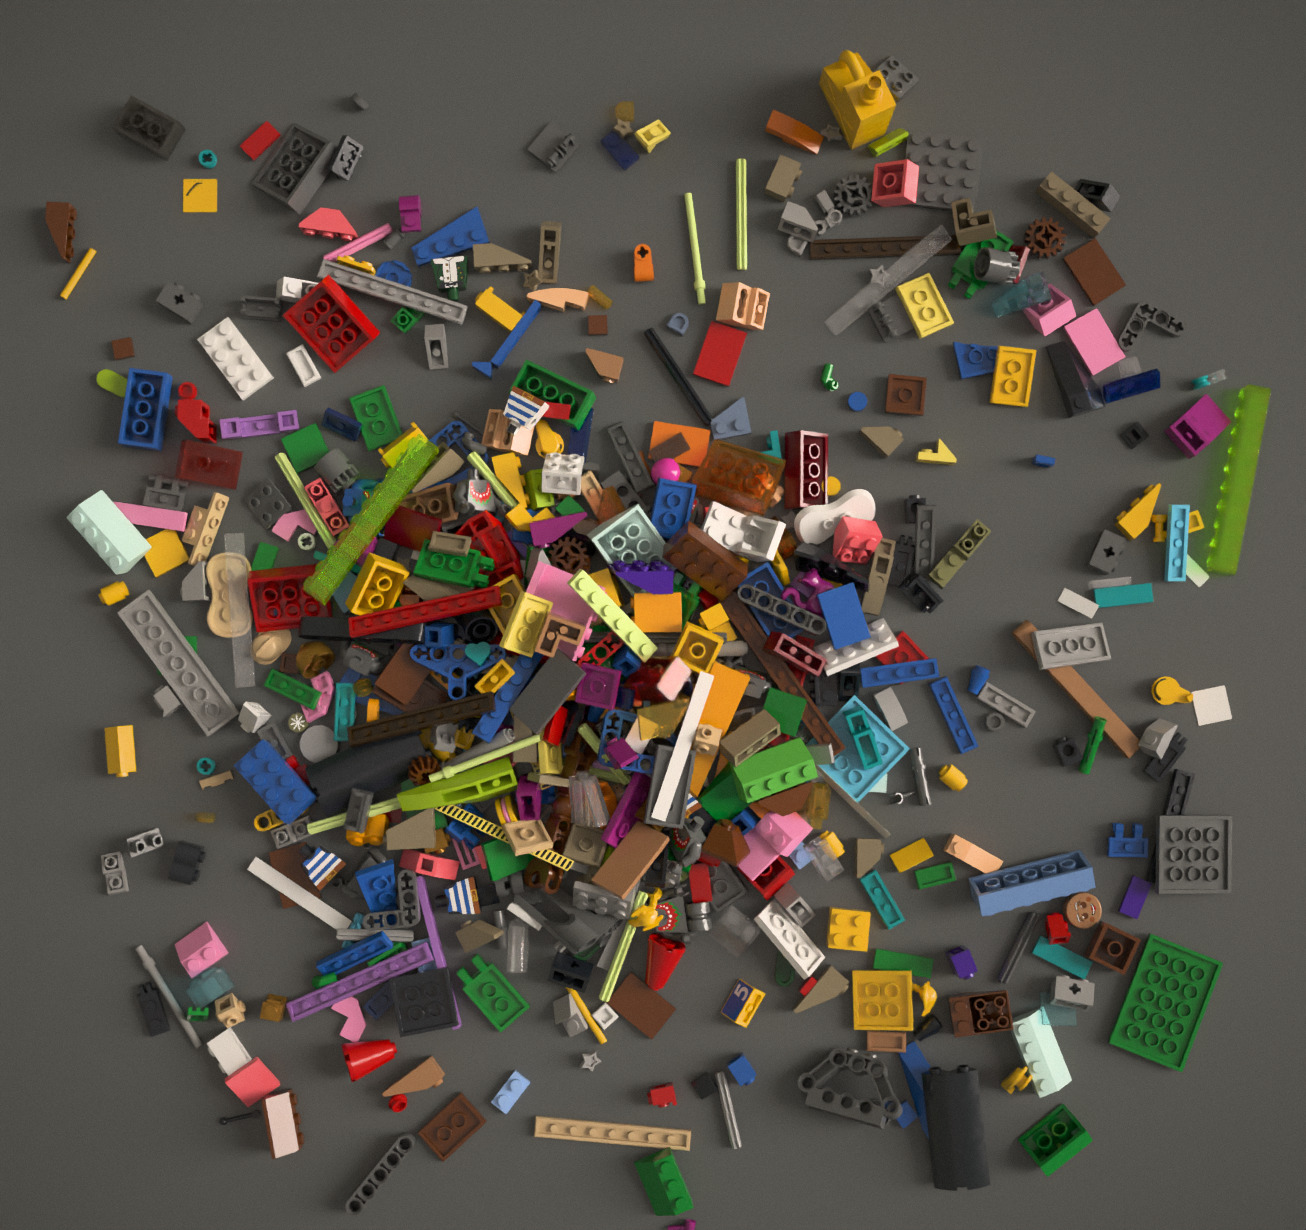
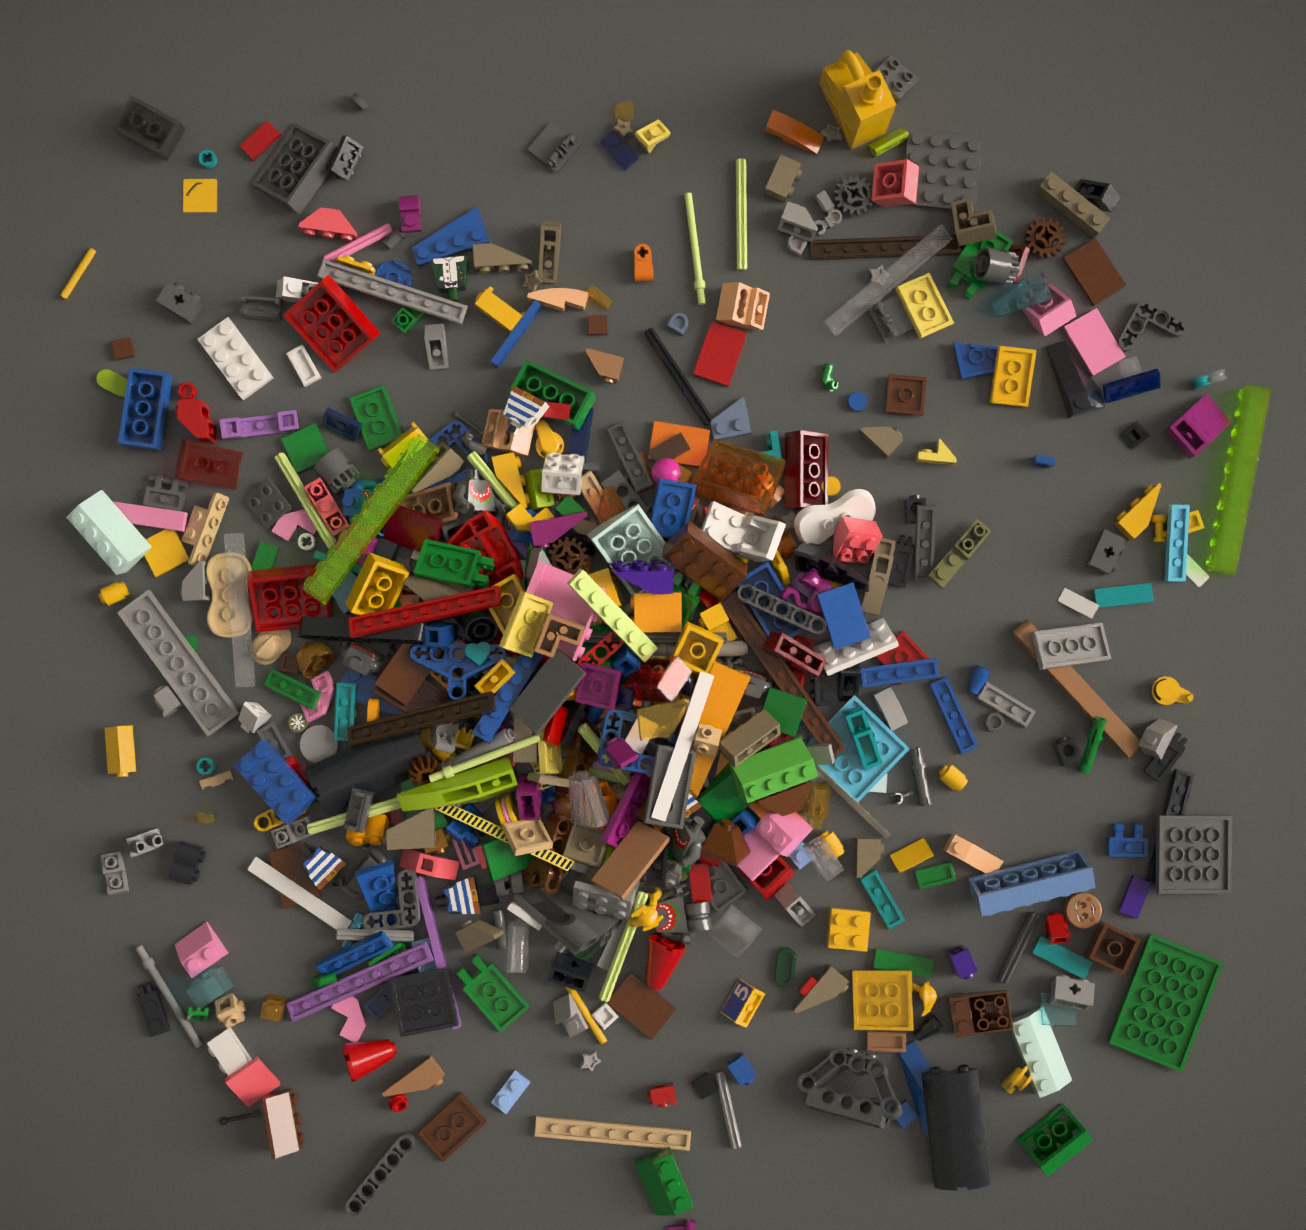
(60, 221): reddish brown slope -> none
(363, 687): clear yellow tile -> none
(450, 543): dark tan tile -> none
(484, 368): blue slope -> none
(789, 938): white plate -> none
(920, 593): black hinge -> none
(1106, 583): clear tile -> none
(1211, 705): white sticker -> none

